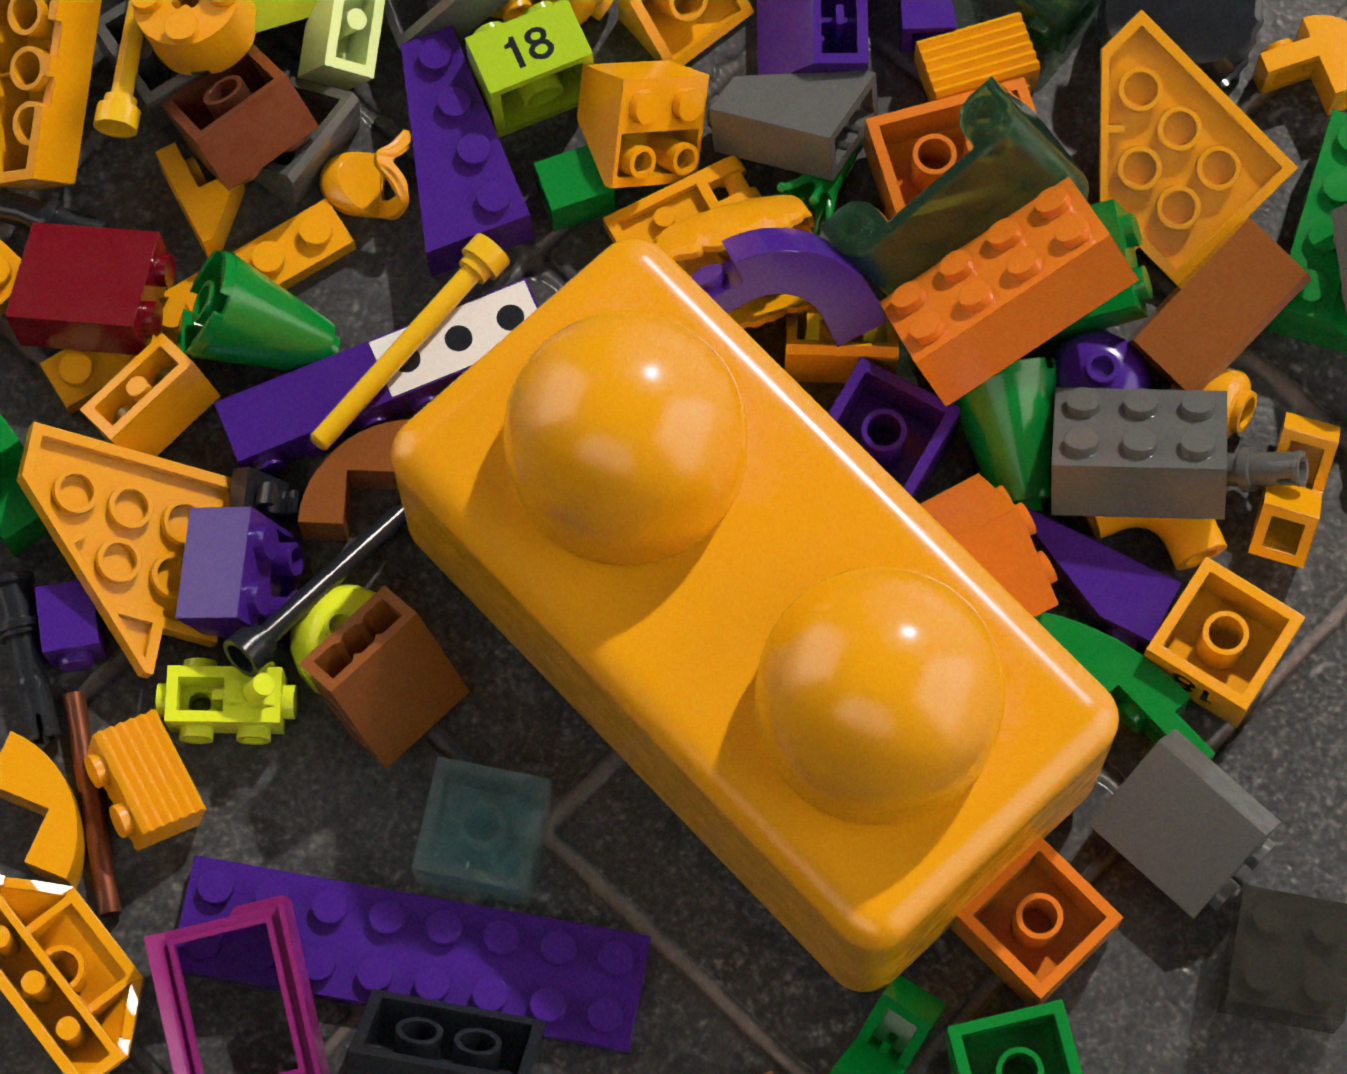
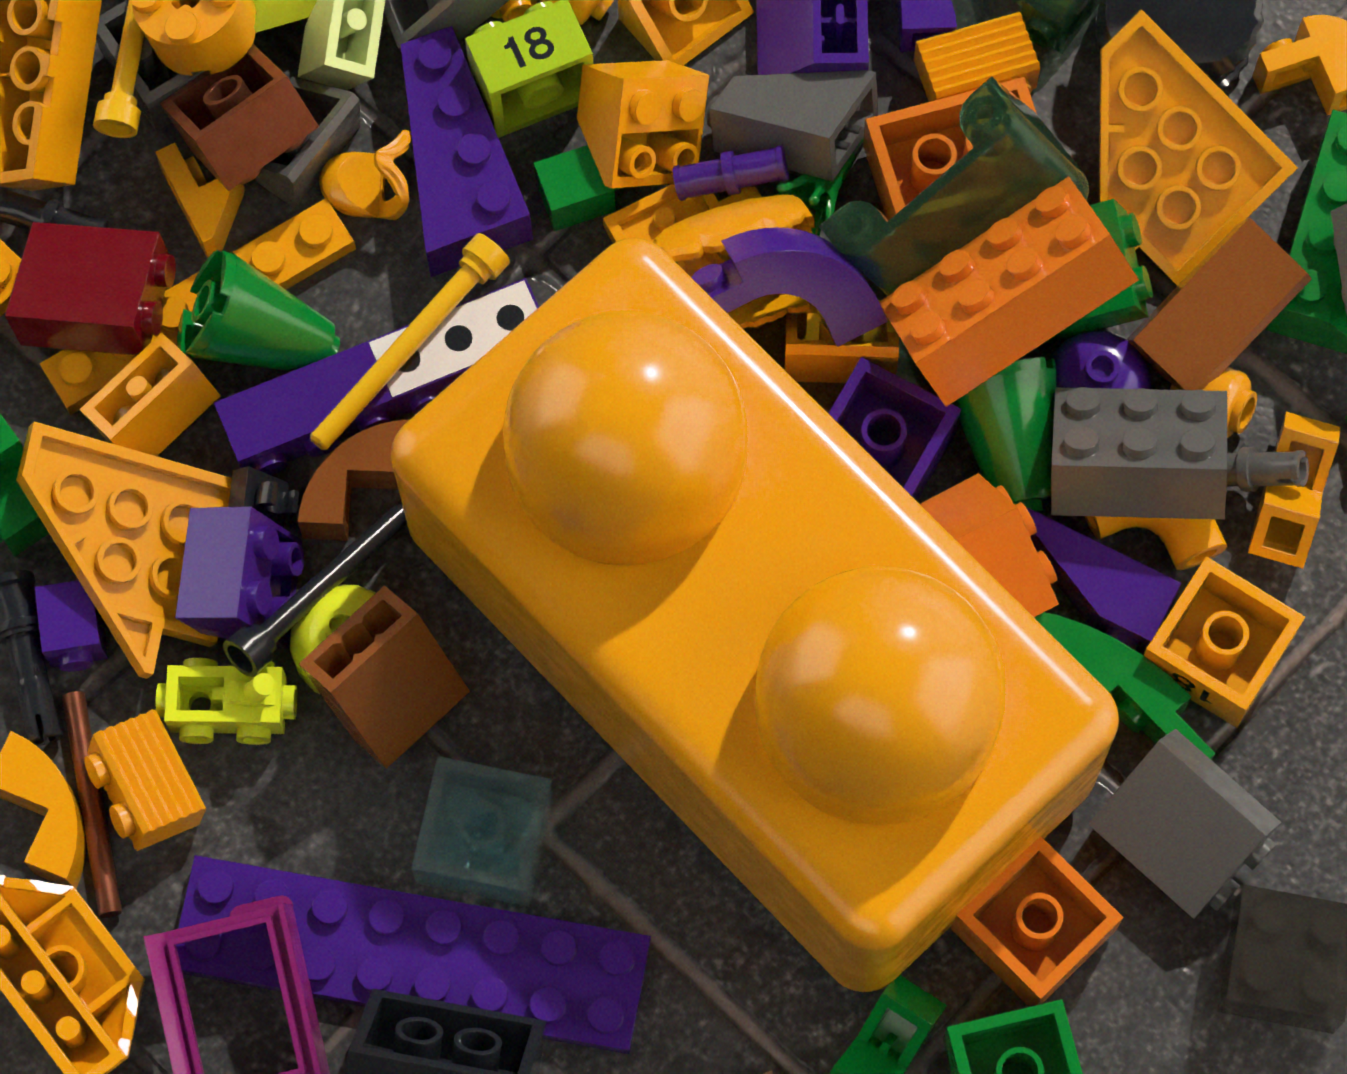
(730, 173): none -> dark purple pin

